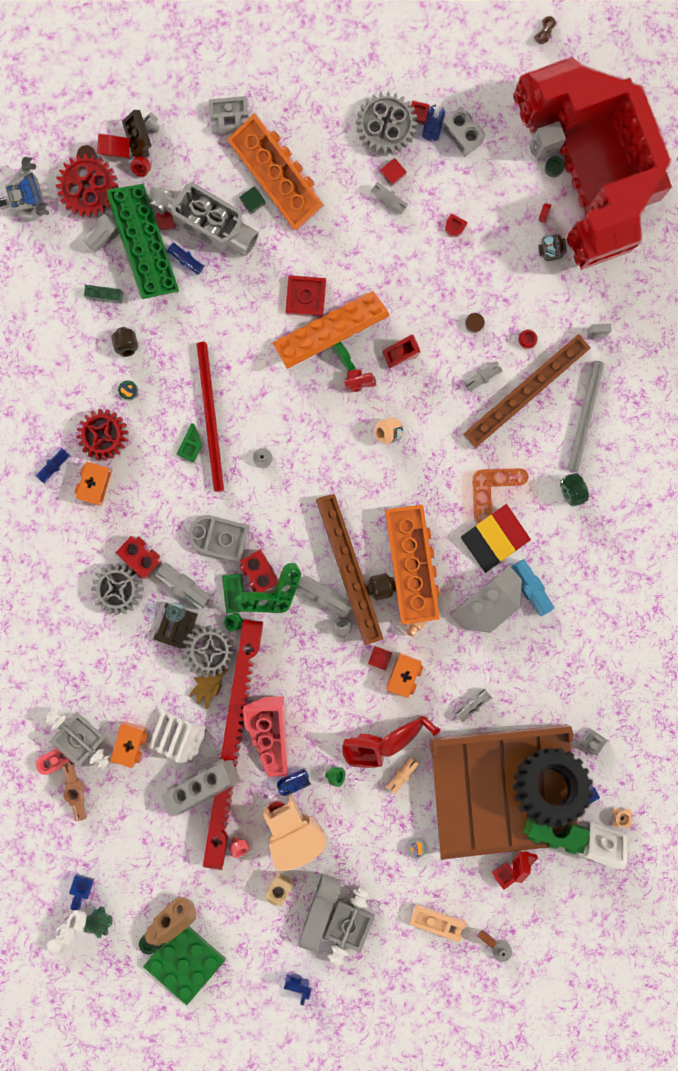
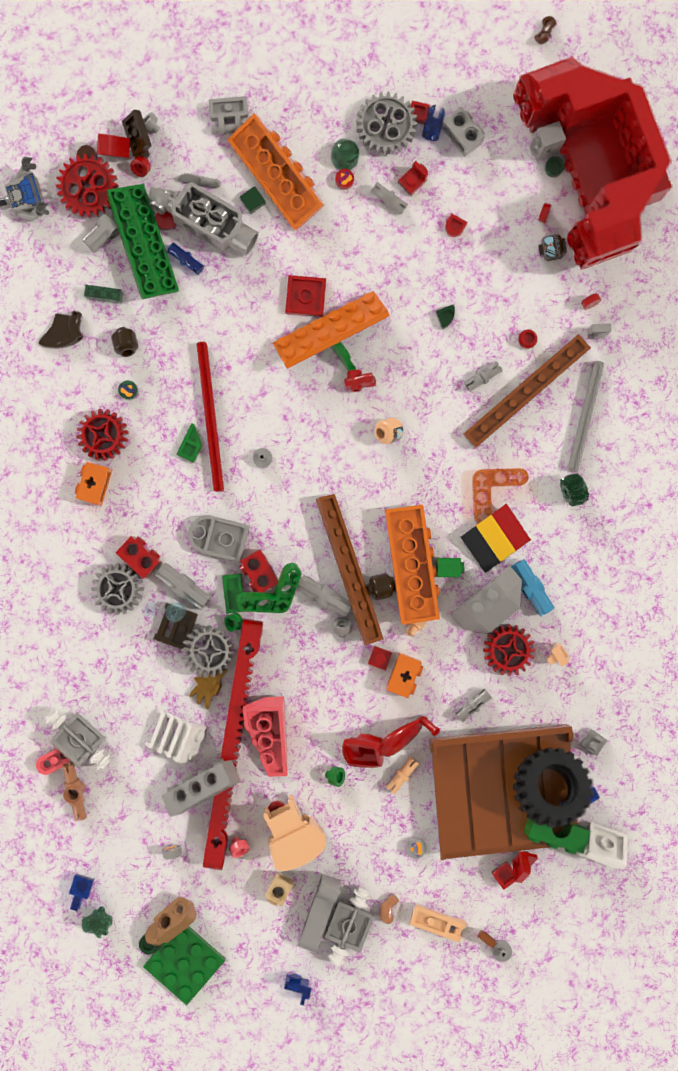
(52, 465): clear blue pin -> none
(63, 332): none -> dark brown arm
(66, 933): white piece -> none
(121, 752): orange brick -> none
(171, 852): none -> light grey tile
(187, 177): none -> light grey piece
(293, 782): clear blue piece -> none
(344, 154): none -> clear green hair
(344, 179): none -> red tile
(386, 909): none -> nougat arm
(393, 171): red tile -> none
(401, 351): red slope -> none
(414, 178): none -> red bracket
(445, 316): none -> dark green tile
(449, 567): none -> green brick
(474, 322): reddish brown tile -> none
(510, 641): none -> red gear
(558, 654): none -> light nougat tile
(591, 301): none -> red tile
(626, 822): light nougat plate -> none

